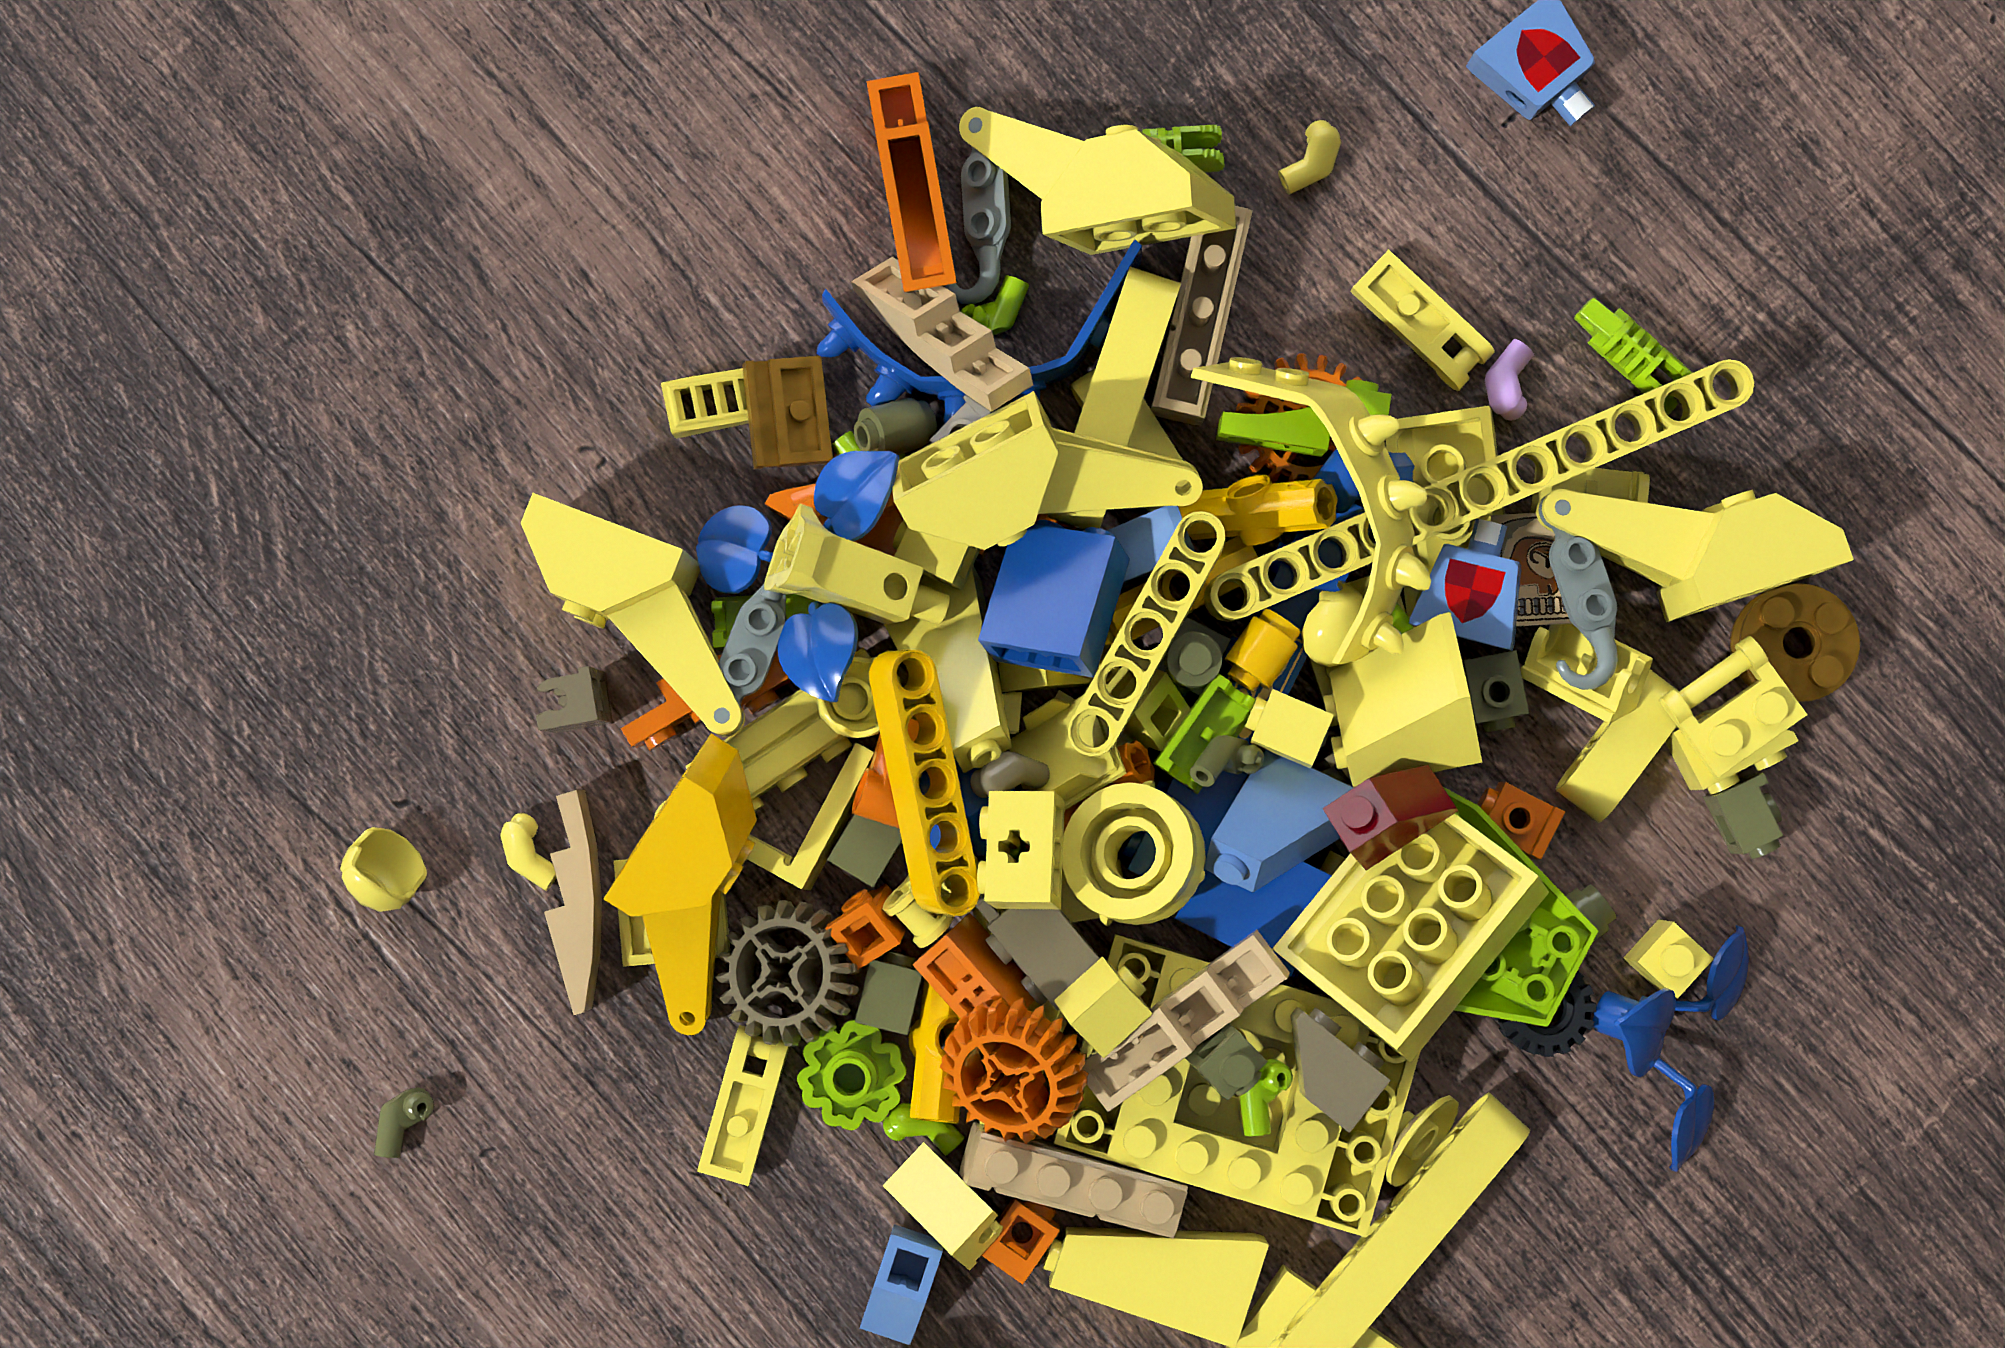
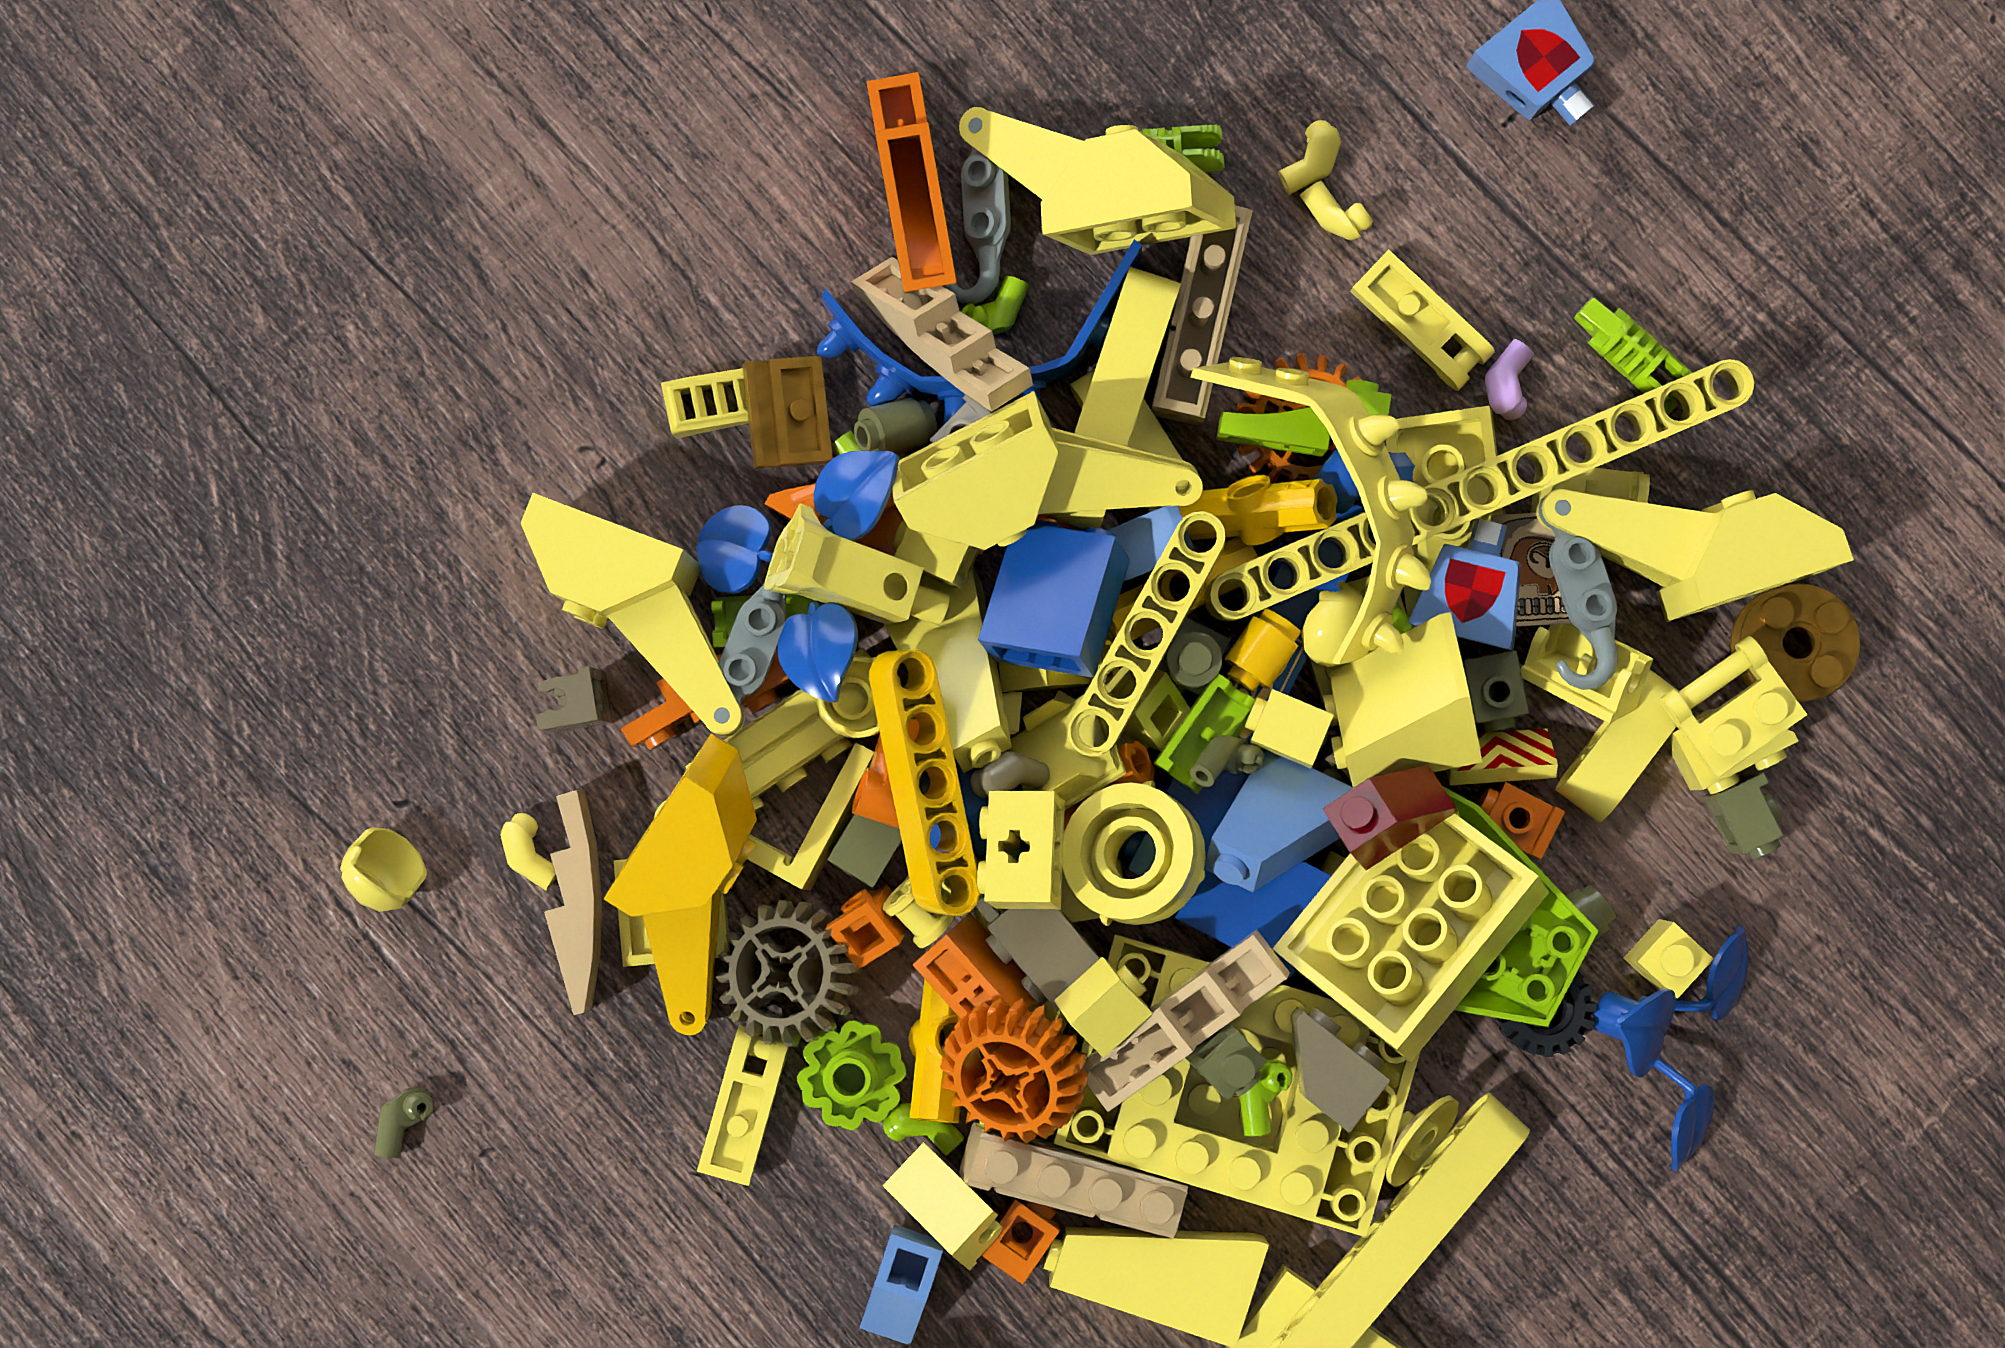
(890, 993): olive brick -> none
(1332, 217): none -> light yellow arm
(1509, 758): none -> light yellow tile

